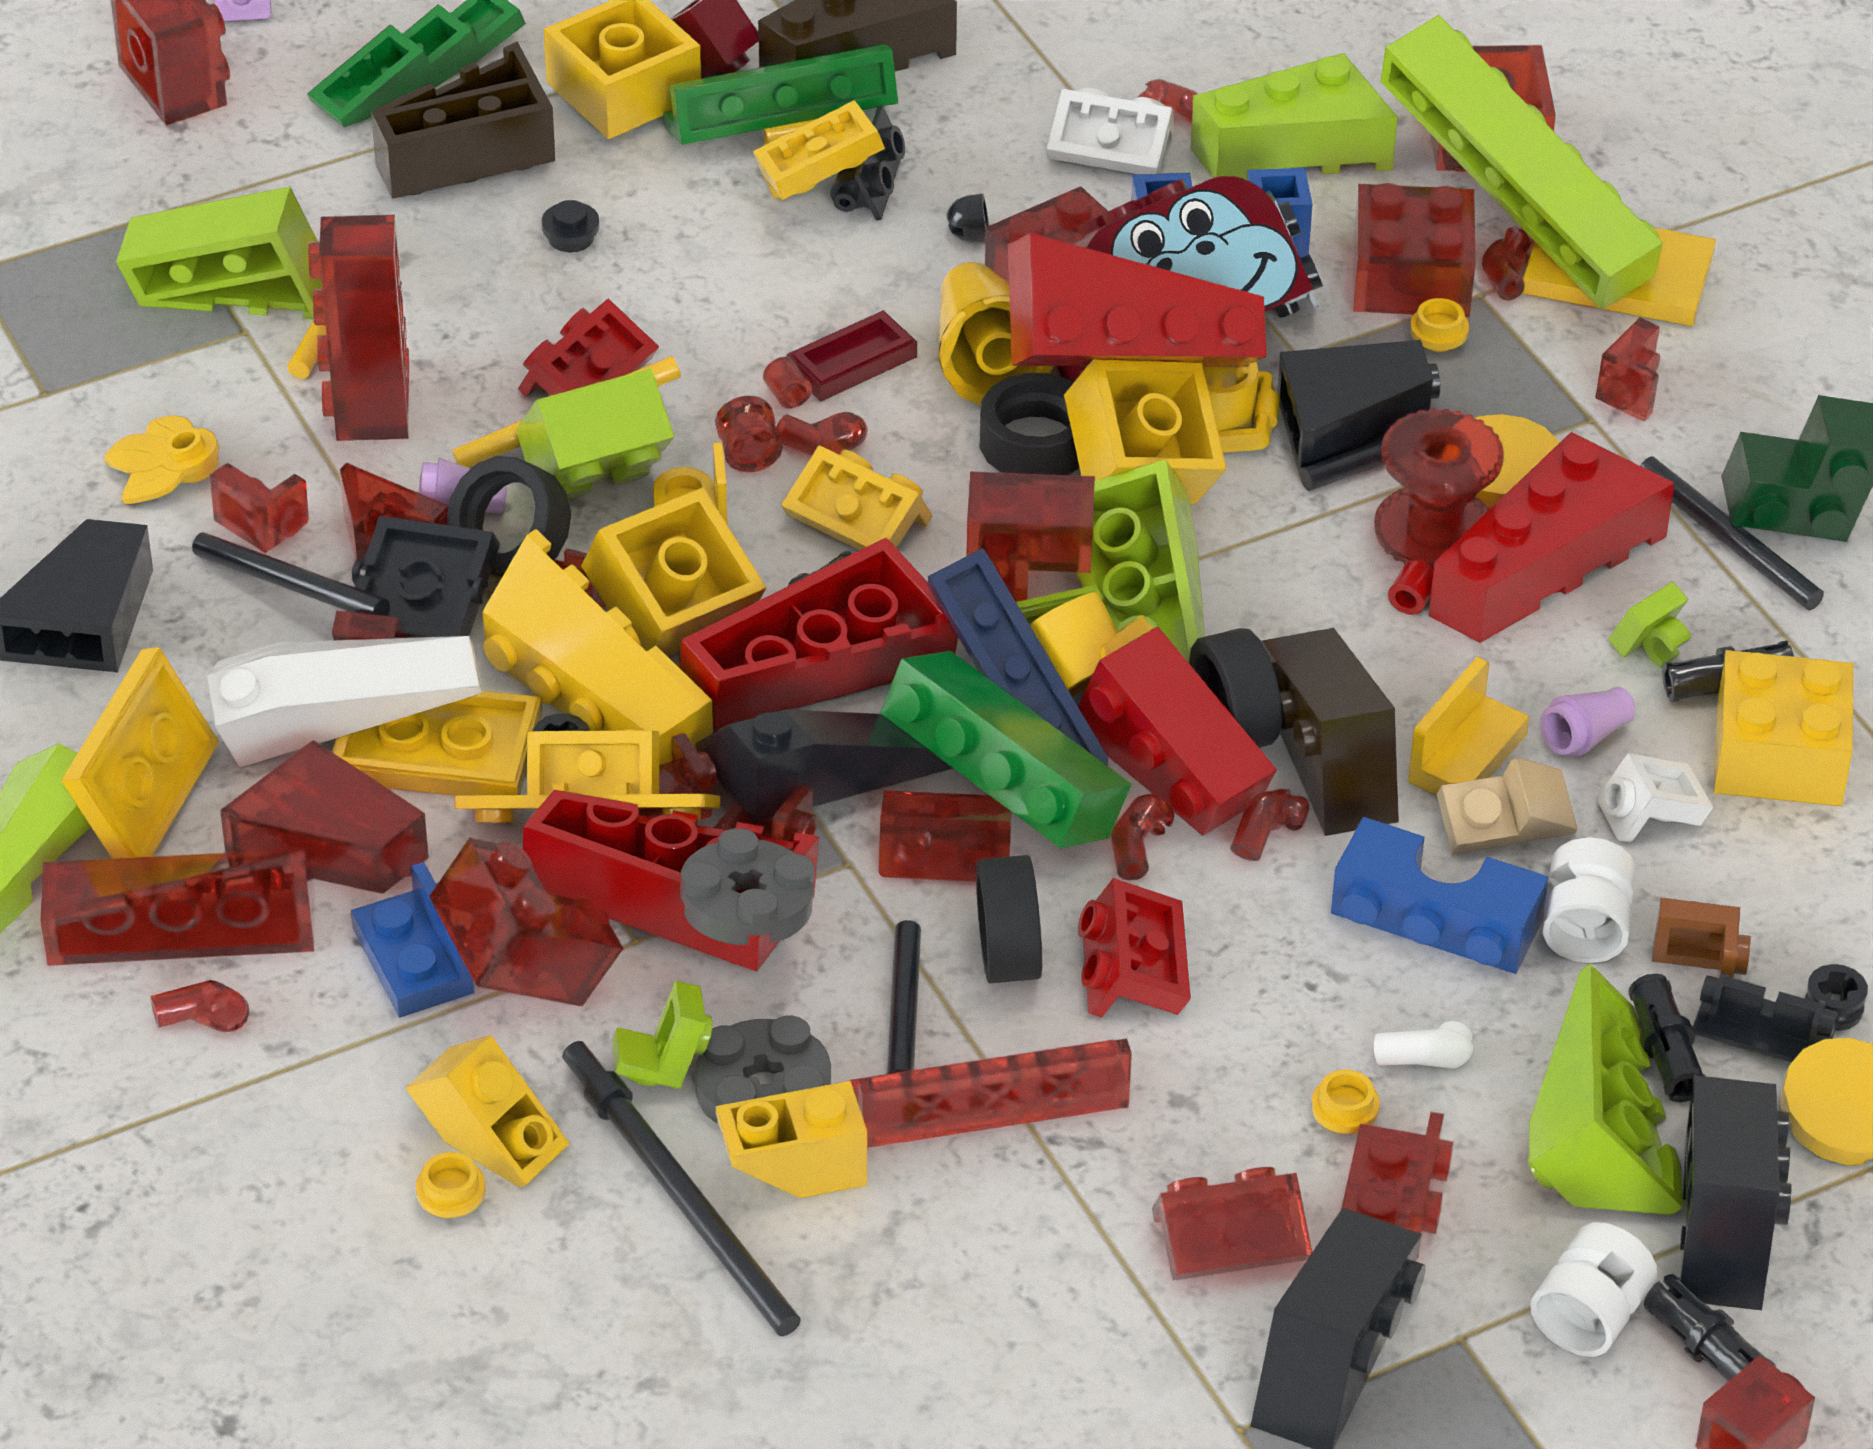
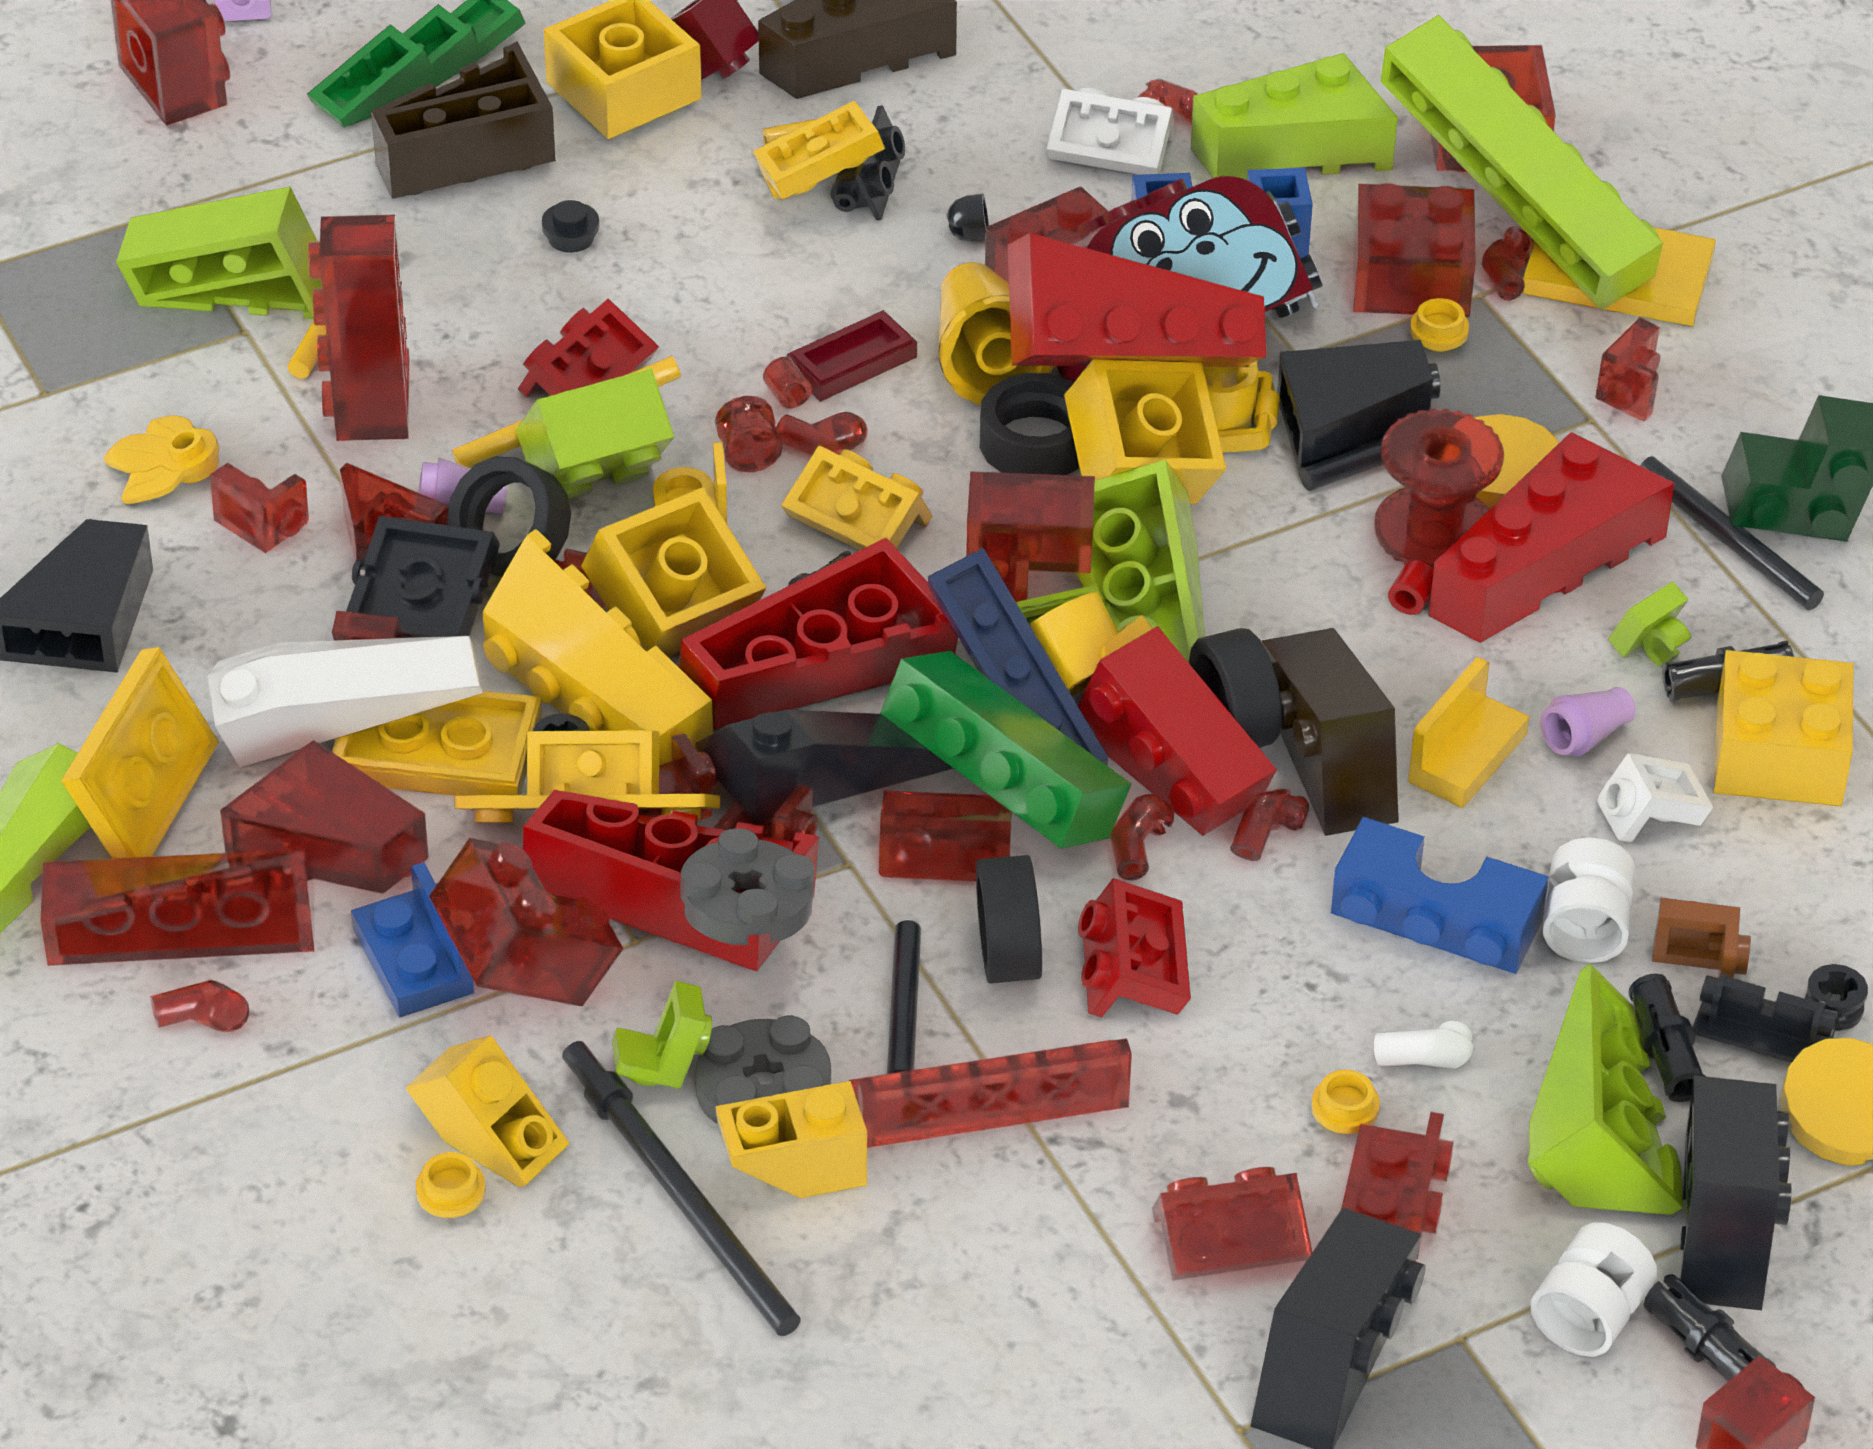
(289, 576): black bar -> none
(780, 94): green fence -> none
(1507, 809): tan slope -> none

